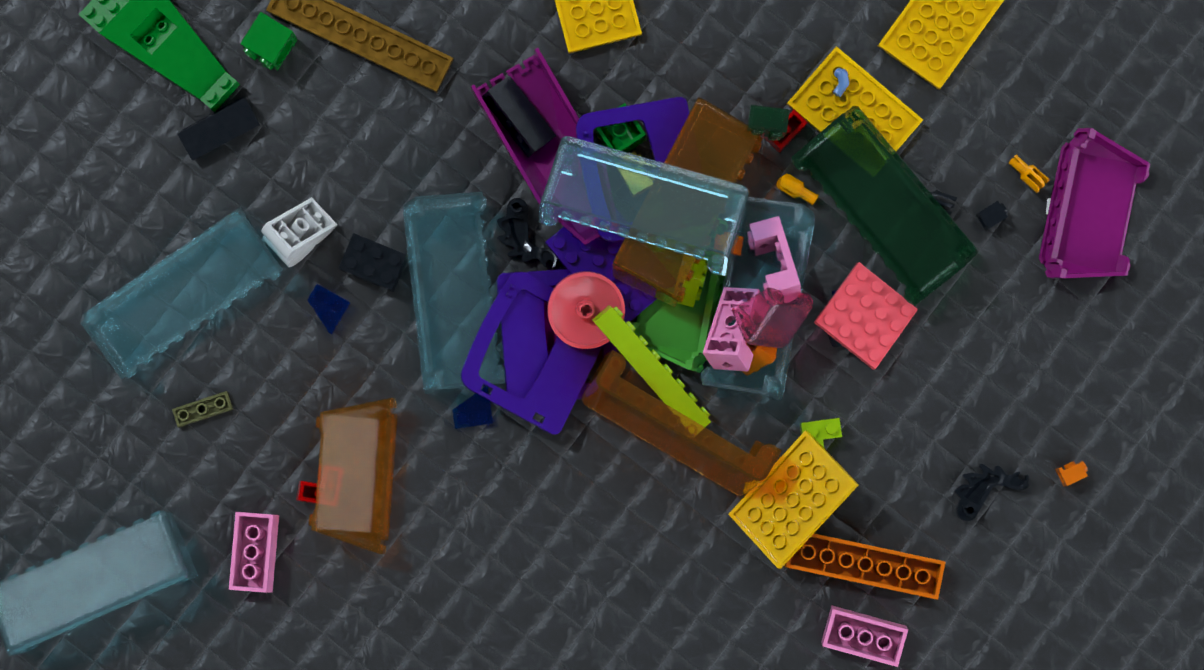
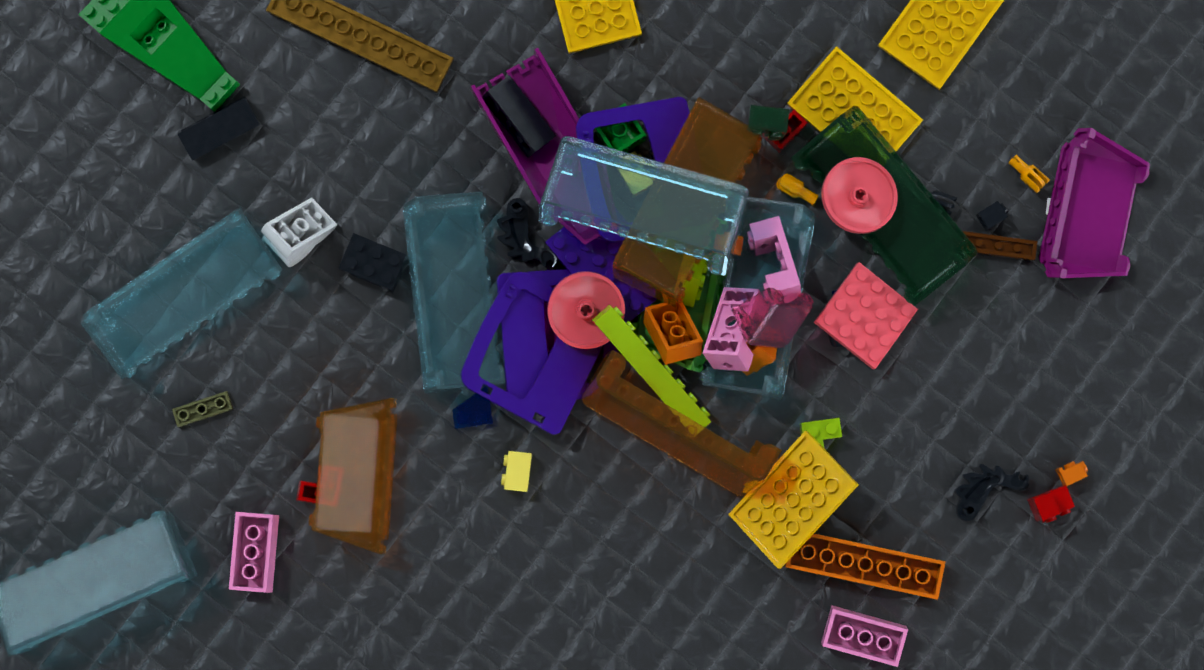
(268, 42): green brick -> none
(328, 307): clear blue wing -> none
(517, 471): none -> light yellow brick
(672, 332): none -> orange brick
(843, 81): medium blue arm -> none
(859, 195): none -> coral dish
(1003, 246): none -> reddish brown plate
(1051, 503): none -> red brick

